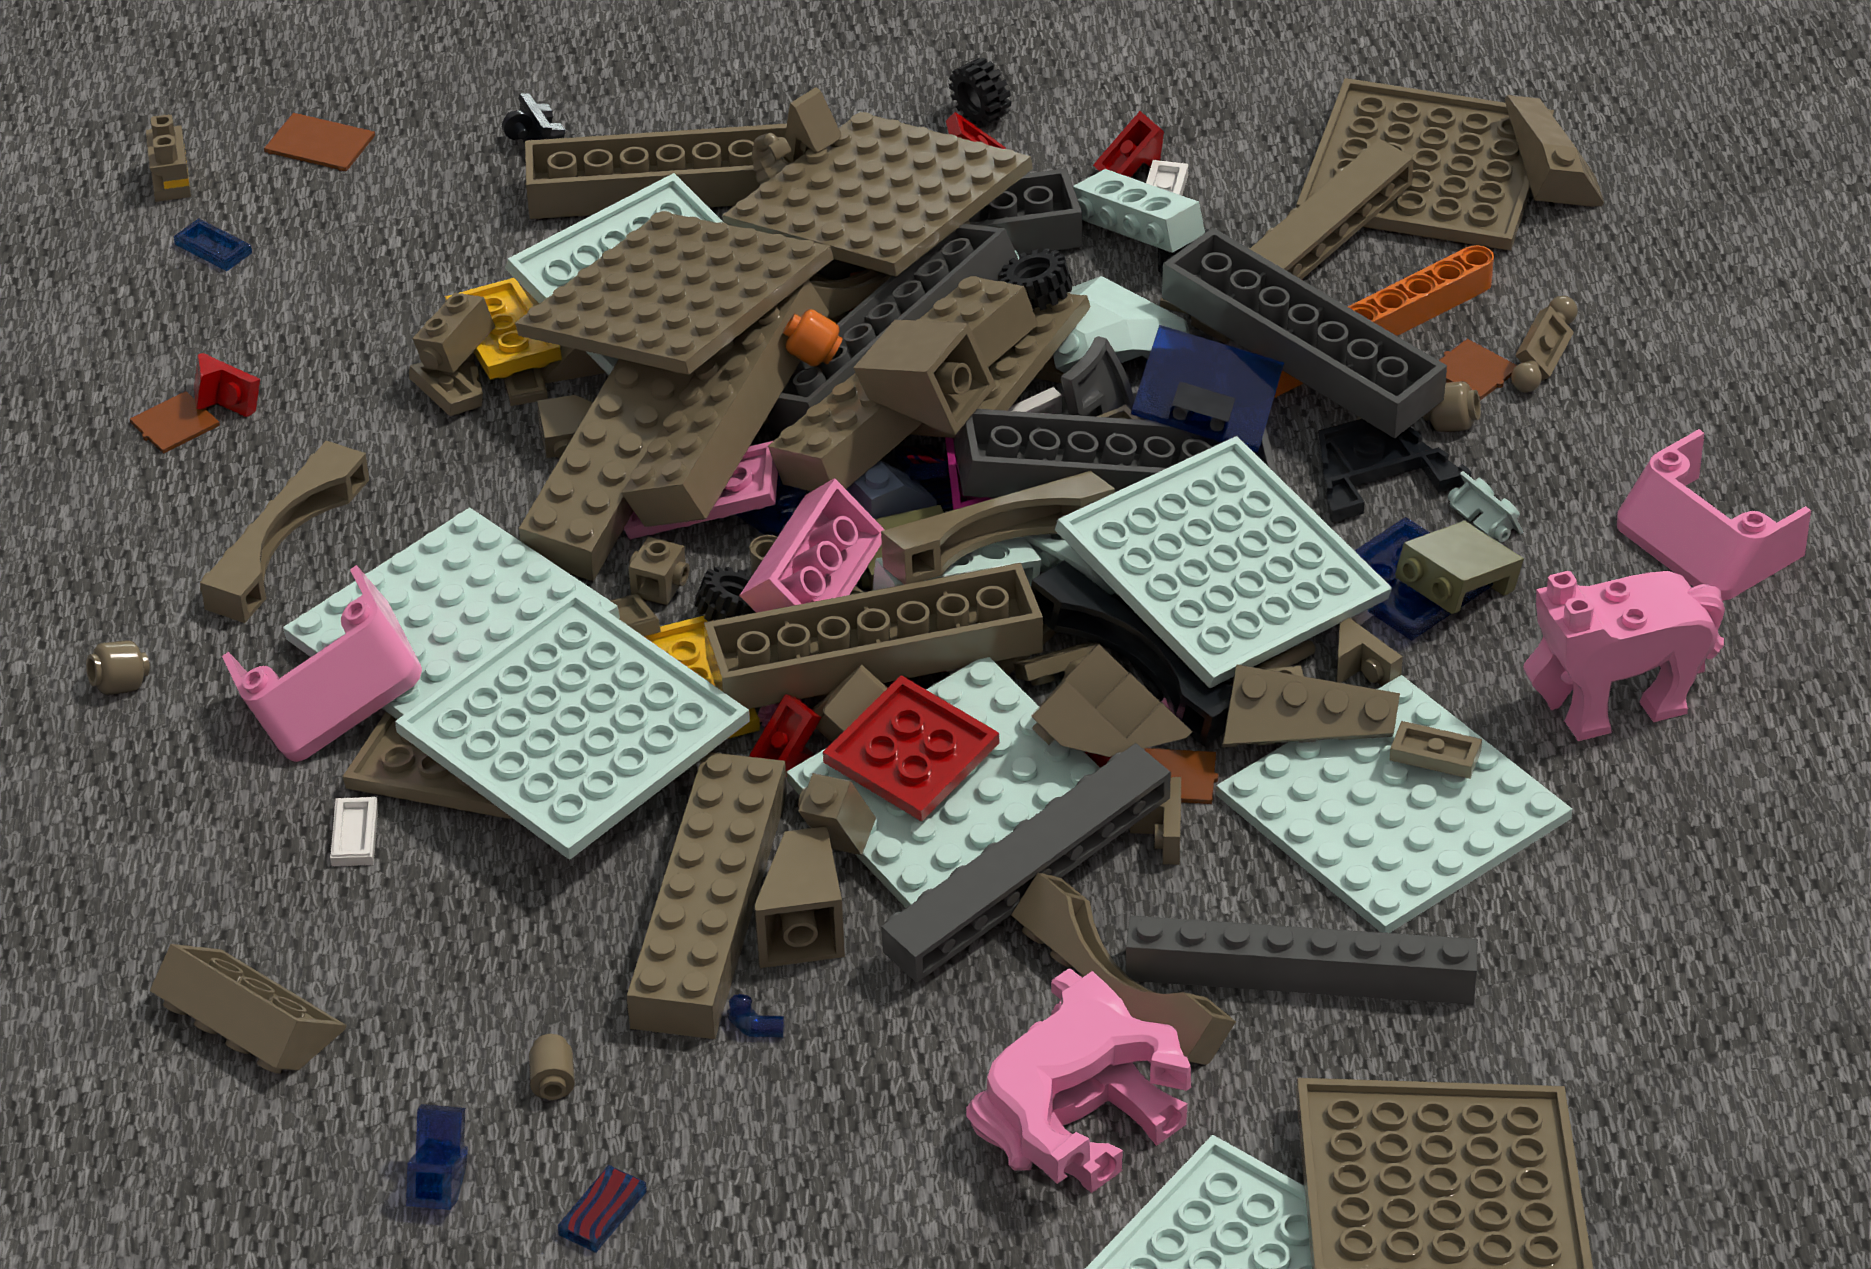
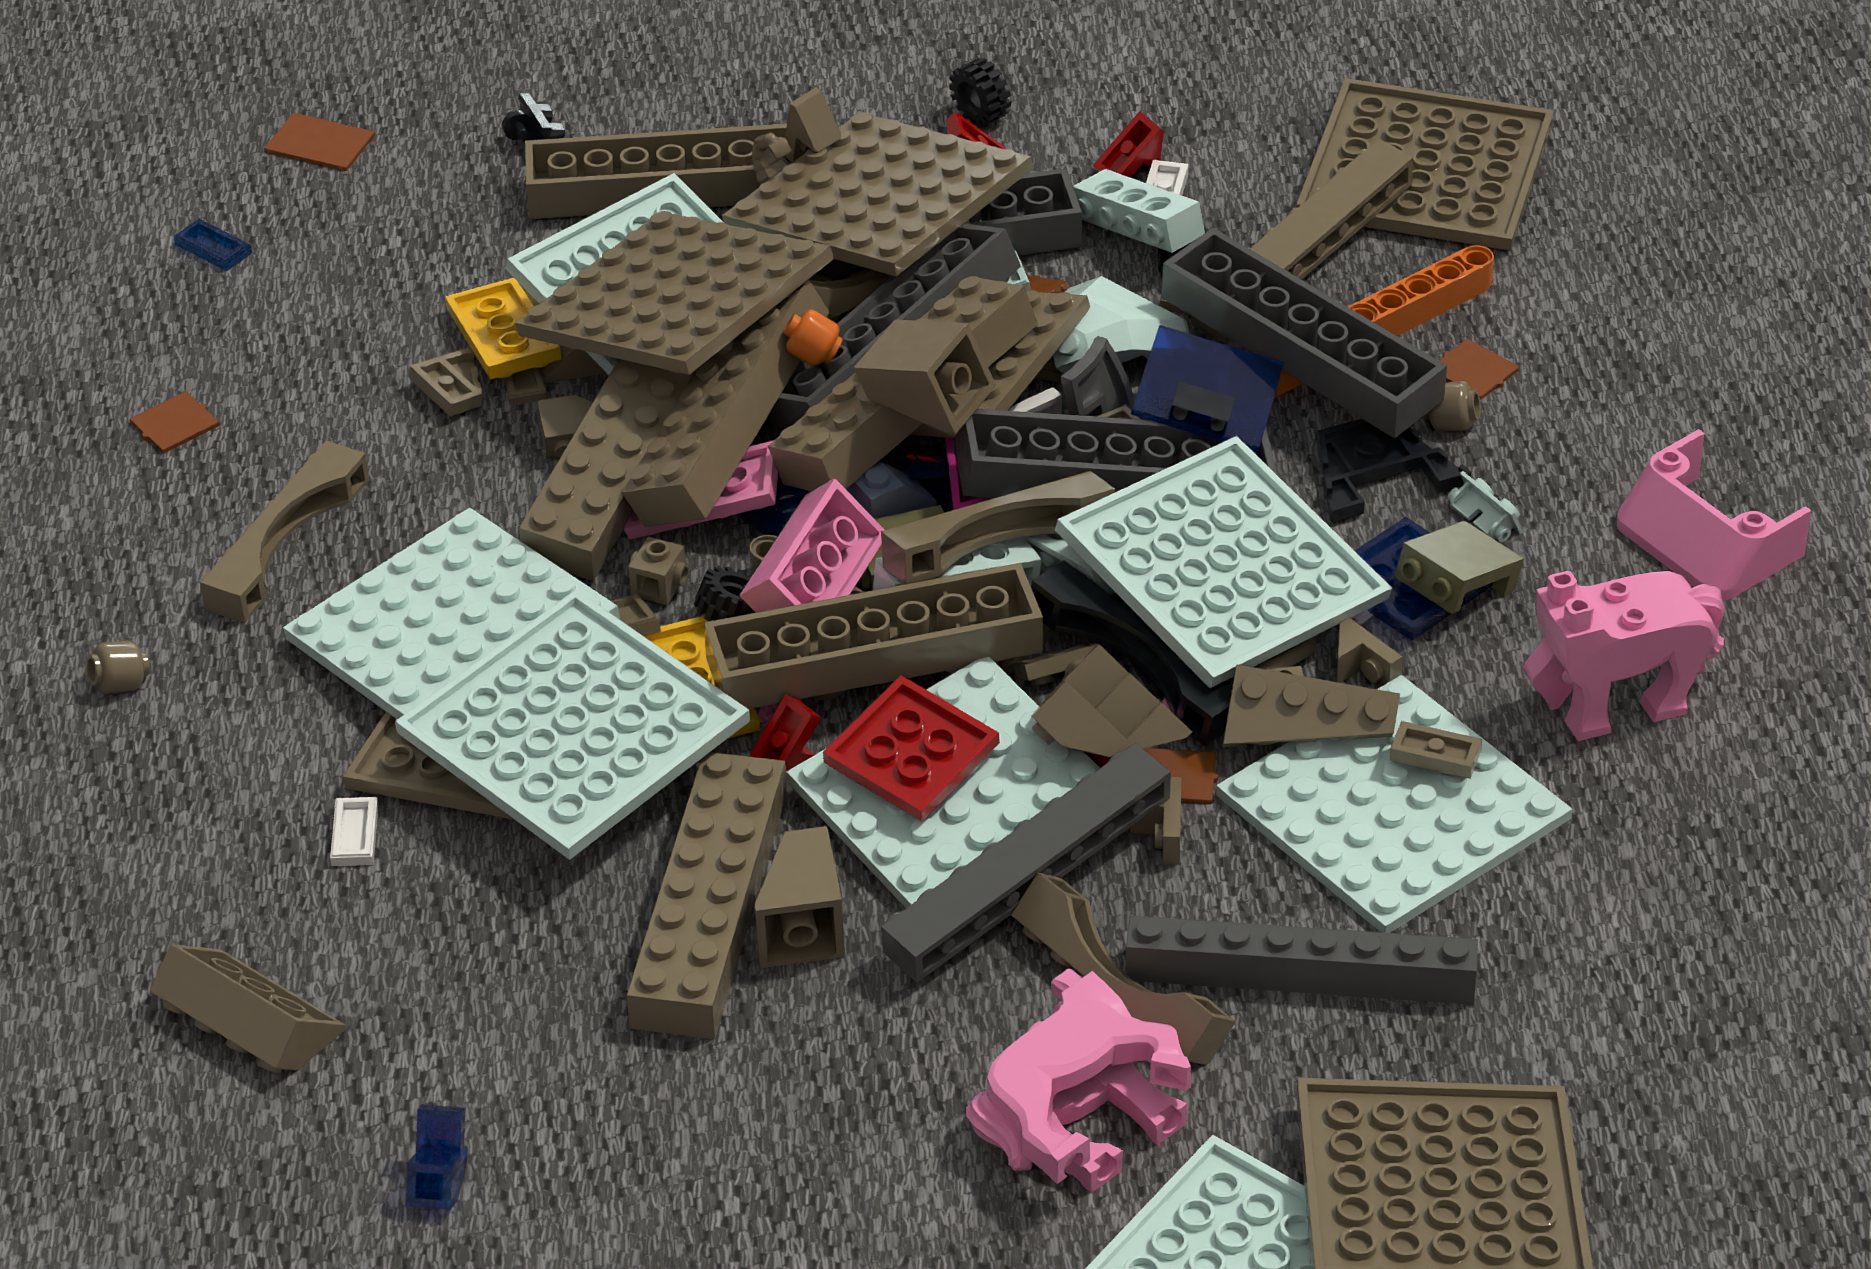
(167, 159): dark tan hips -> none
(224, 385): red slope -> none
(336, 684): bright pink windscreen -> none
(453, 332): dark tan brick -> none
(551, 1067): dark tan brick -> none
(602, 1208): tile -> none
(750, 1022): clear blue arm -> none
(840, 808): dark tan brick -> none
(847, 702): dark tan slope -> none
(1042, 275): black tyre -> none
(1544, 344): dark tan plate -> none
(1549, 157): dark tan wedge -> none

